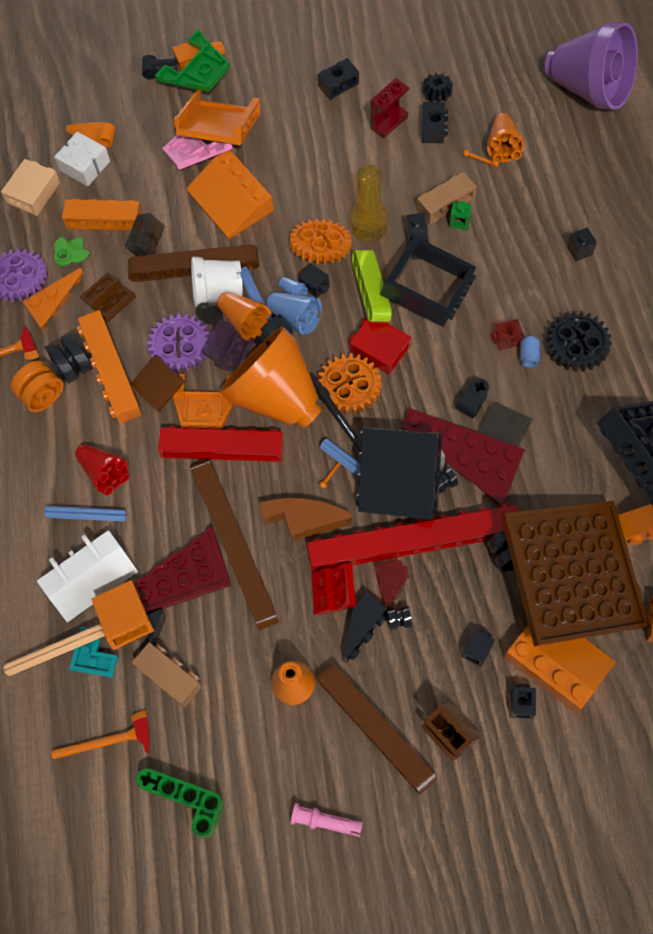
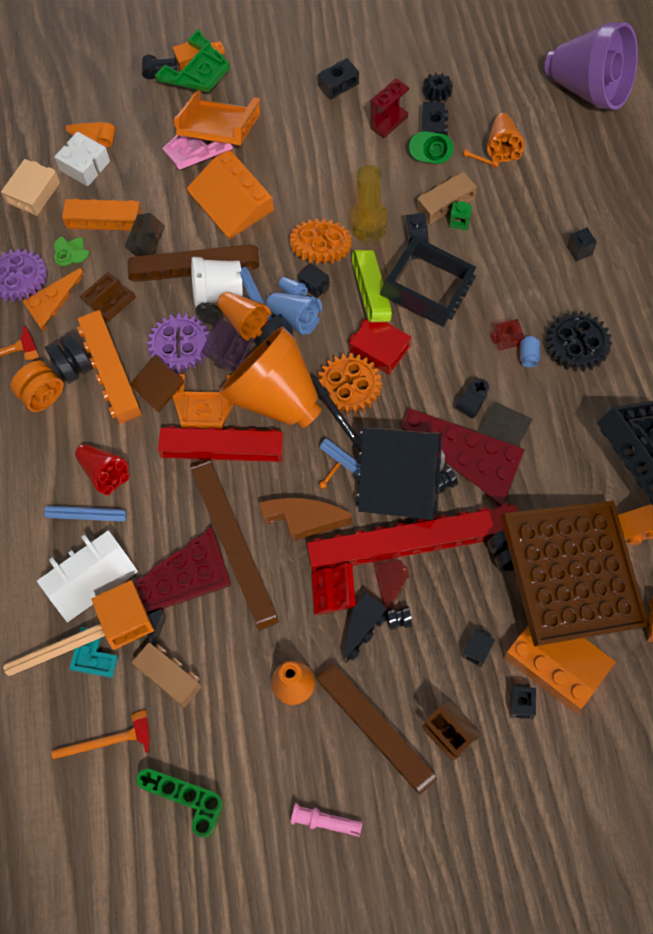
(431, 147): none -> green piece

